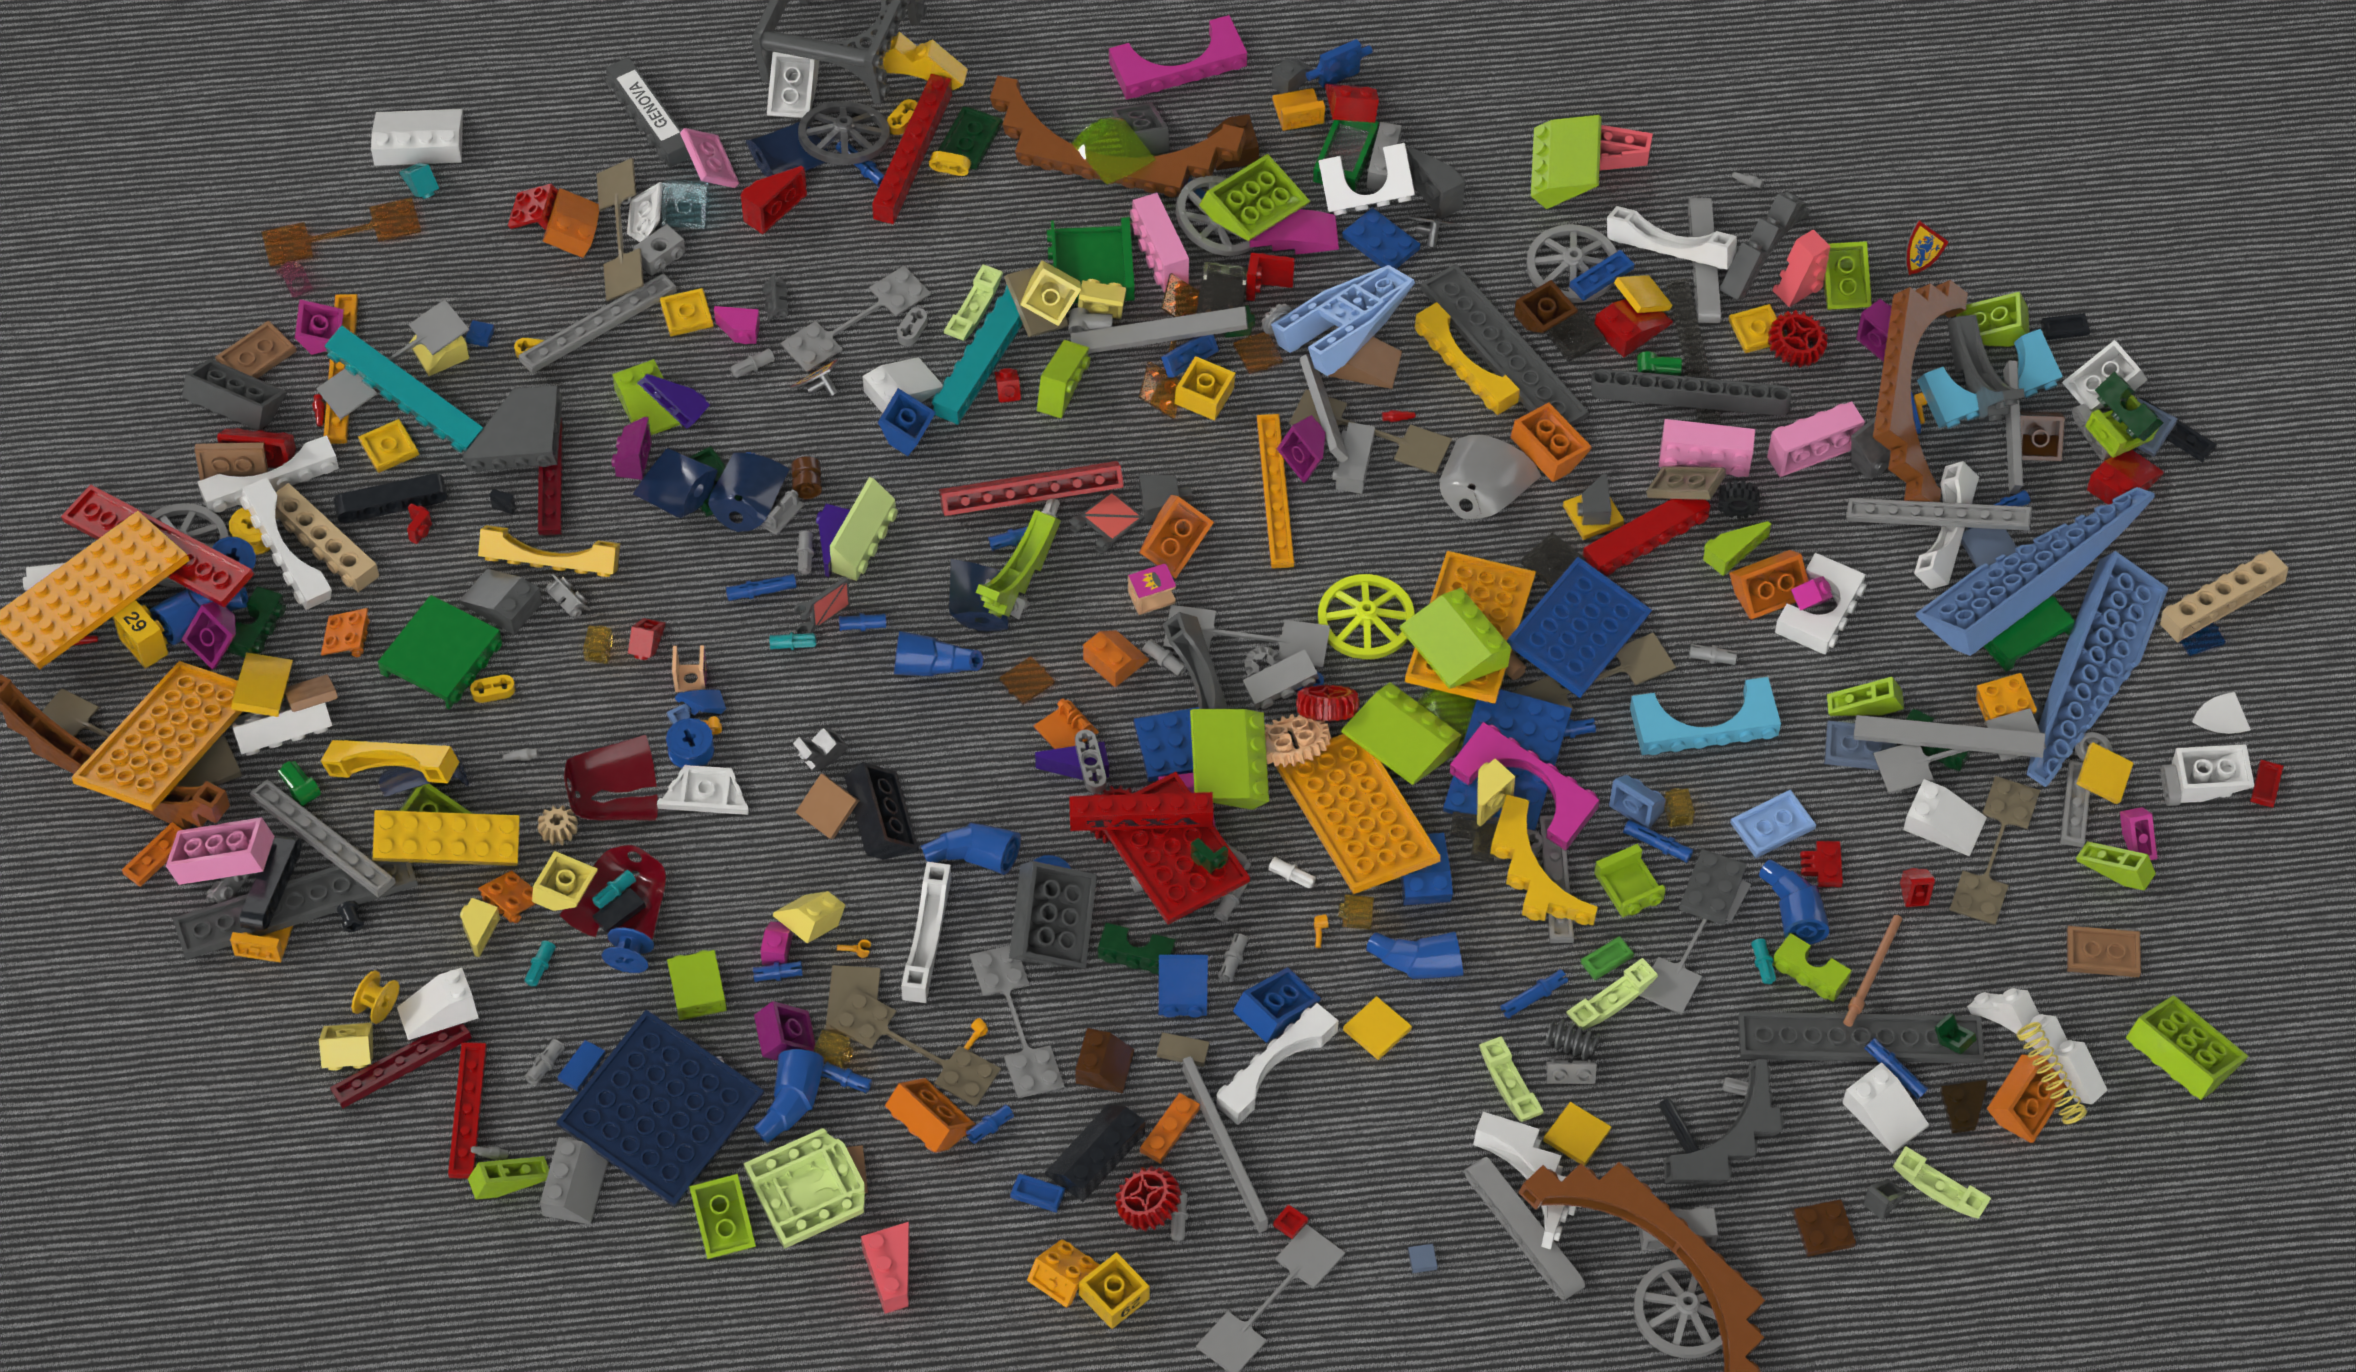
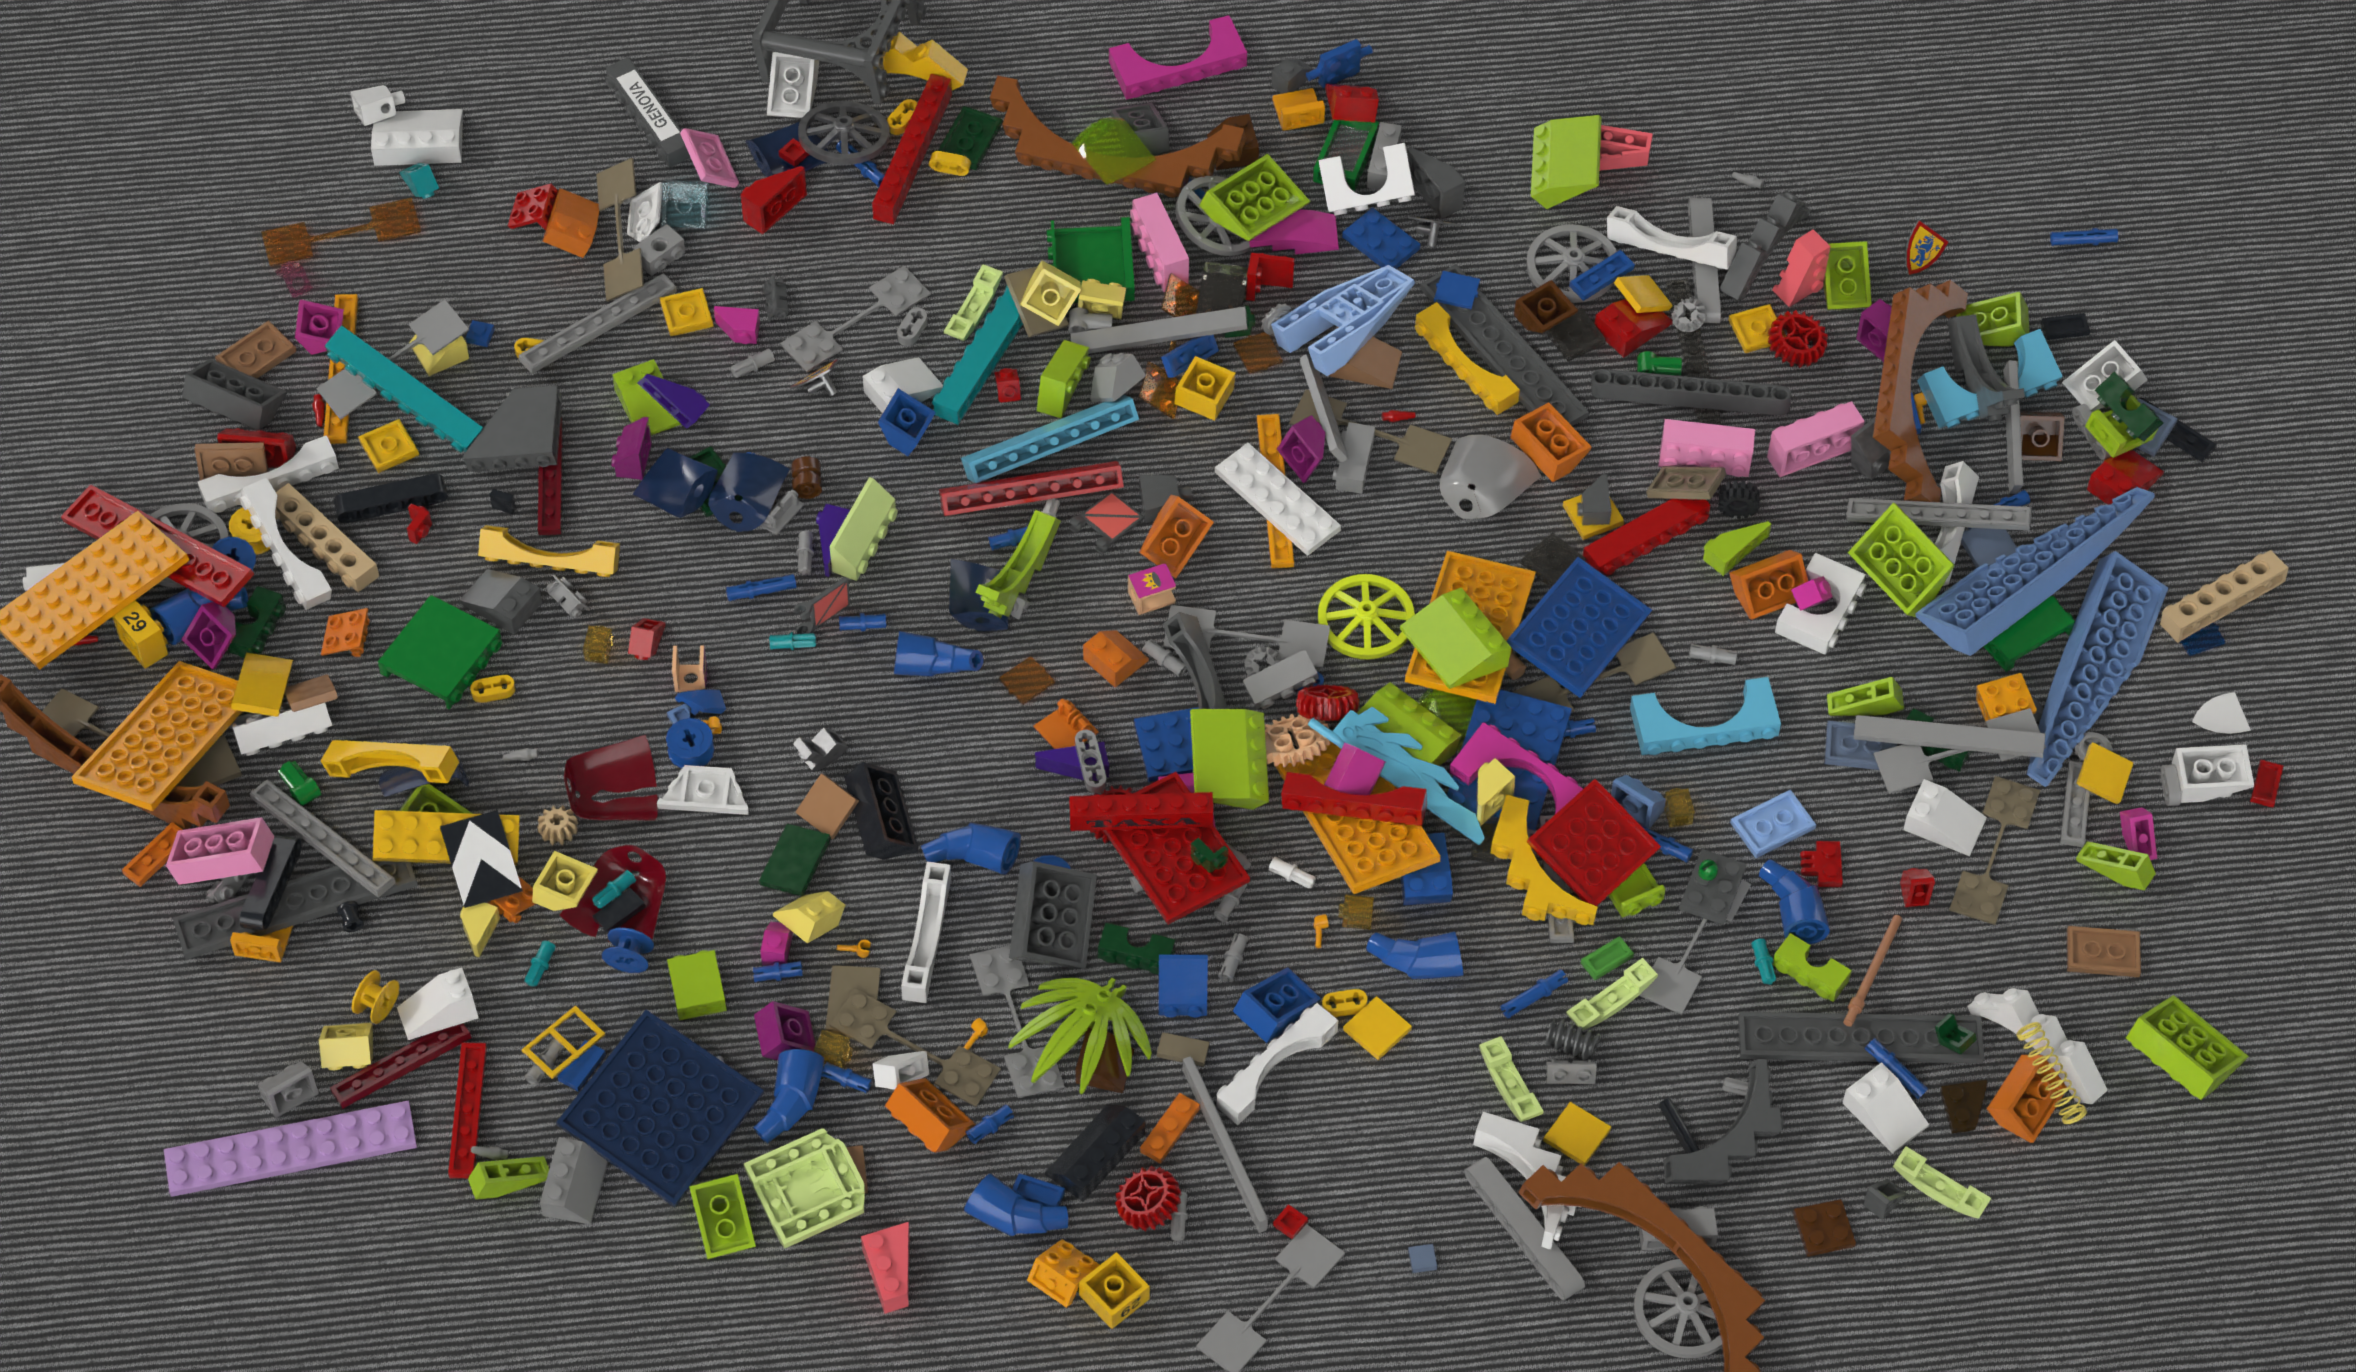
(288, 1088): none -> light grey slope
(289, 1148): none -> lavender plate
(376, 103): none -> white torso
(481, 858): none -> sticker
(575, 1053): none -> yellow window
(793, 153): none -> red plate
(795, 859): none -> dark green tile
(900, 1068): none -> white slope
(1010, 1212): none -> blue piece
(1049, 439): none -> medium azure brick
(1092, 1009): none -> lime plant
(1115, 377): none -> light grey slope
(1277, 499): none -> white plate
(1344, 1002): none -> yellow beam
(1354, 771): none -> dark pink slope
(1401, 767): none -> medium azure animal
(1401, 805): none -> red arch
(1457, 290): none -> blue piece
(1593, 844): none -> red plate
(1697, 316): none -> light grey gear
(1709, 873): none -> green hinge
(1902, 560): none -> lime slope
(2084, 237): none -> blue pin

